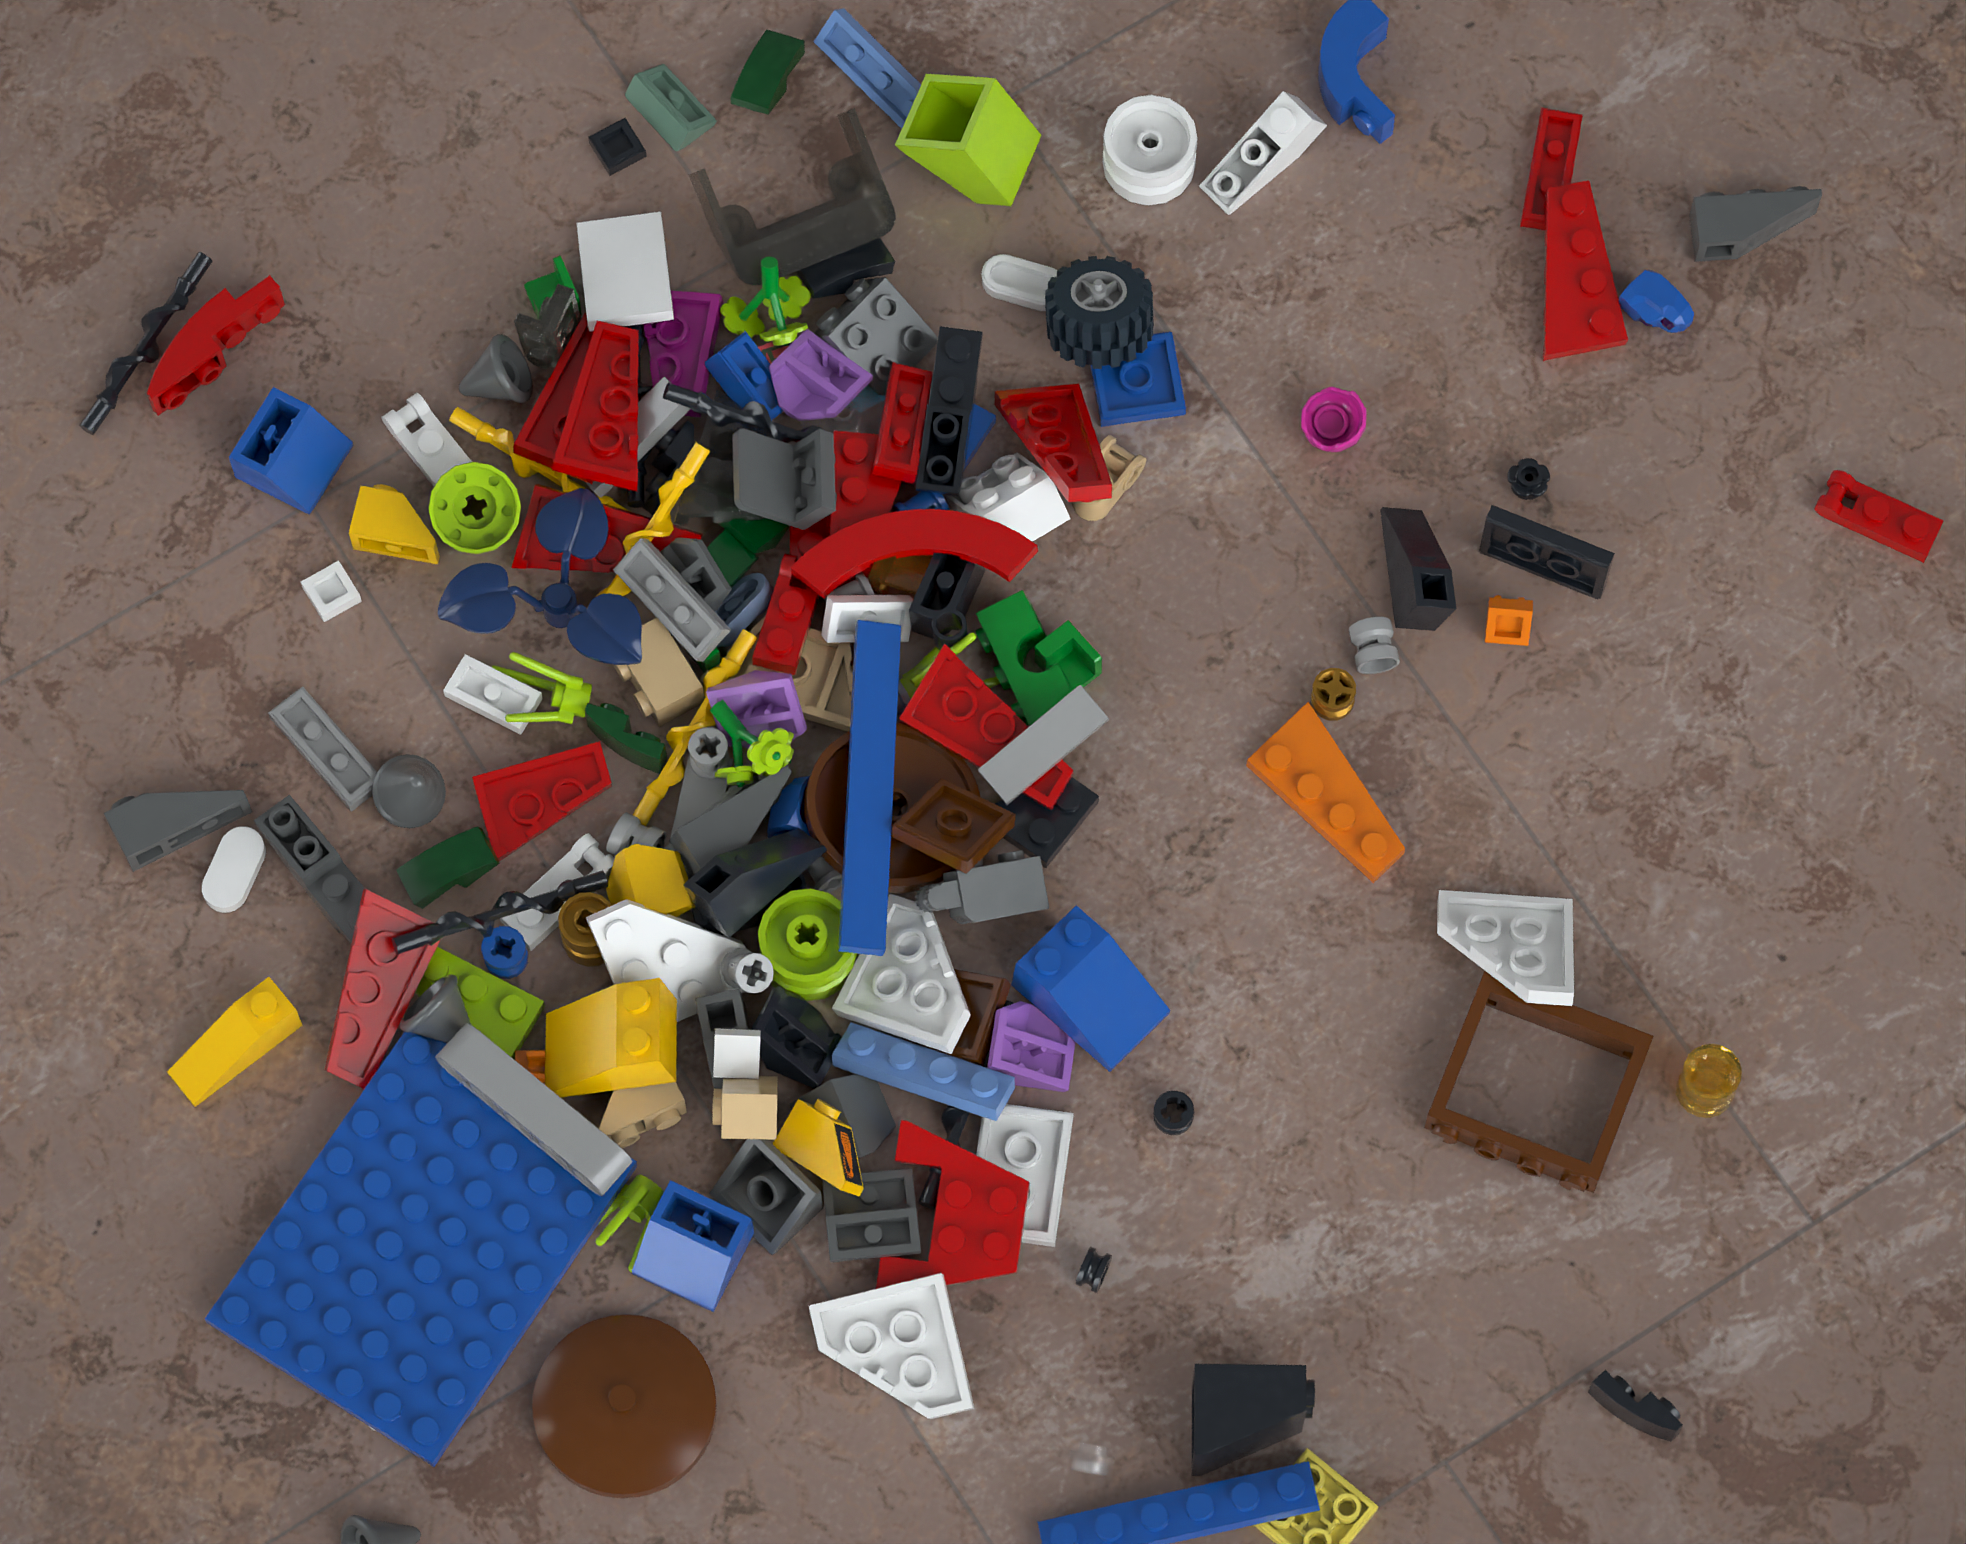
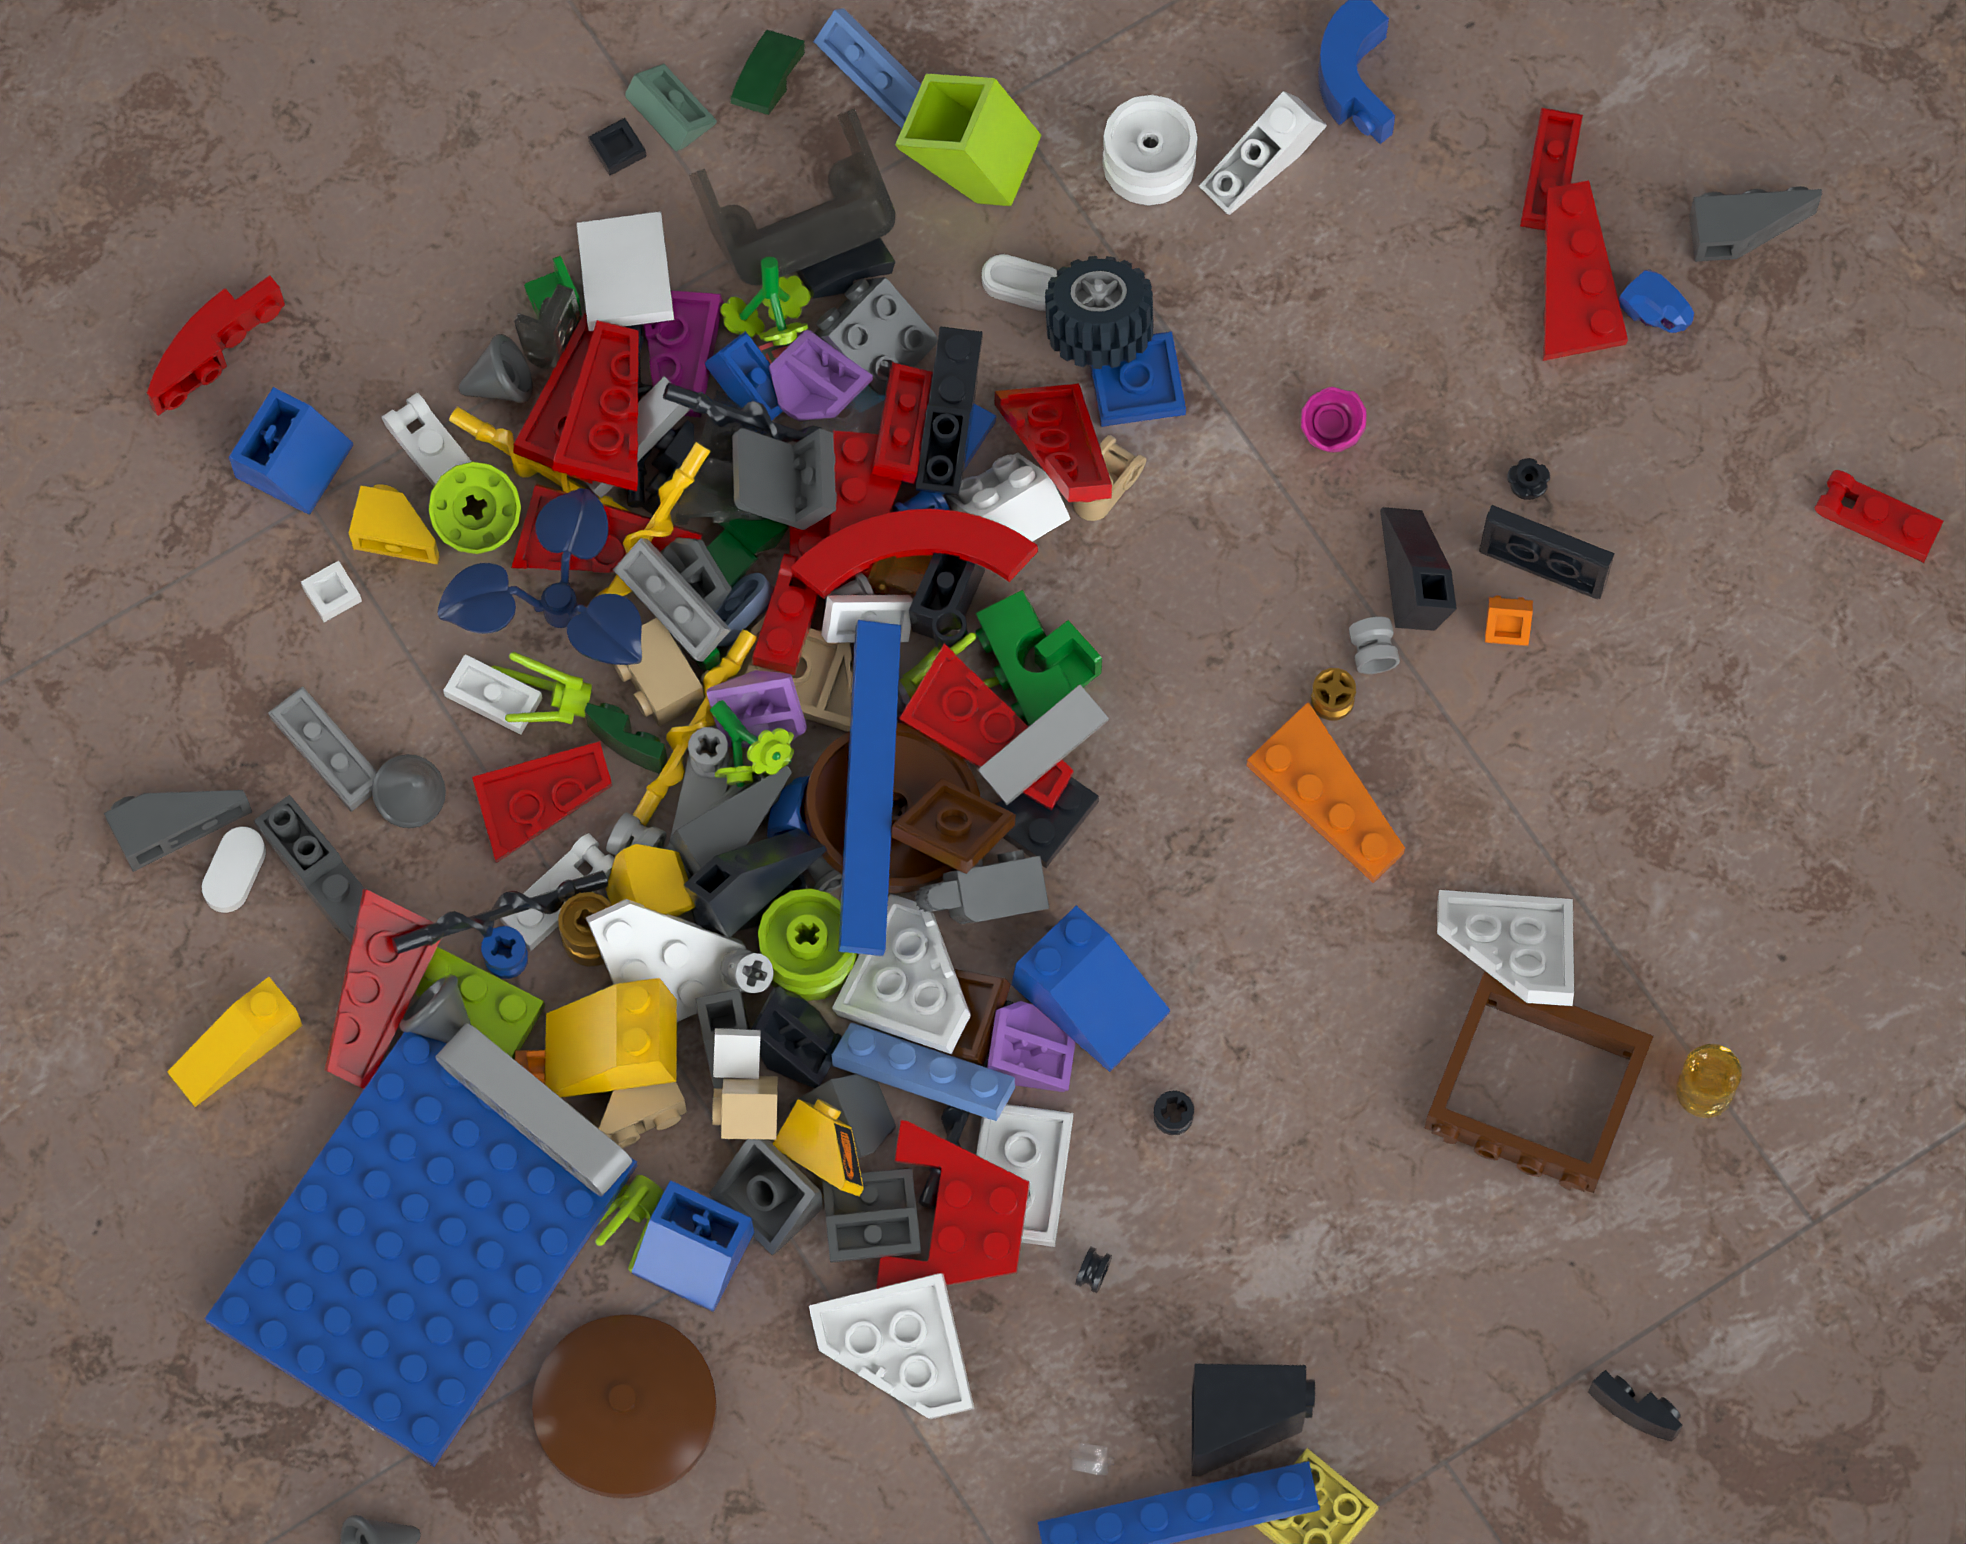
(147, 348): black piece -> none
(451, 862): dark green slope -> none

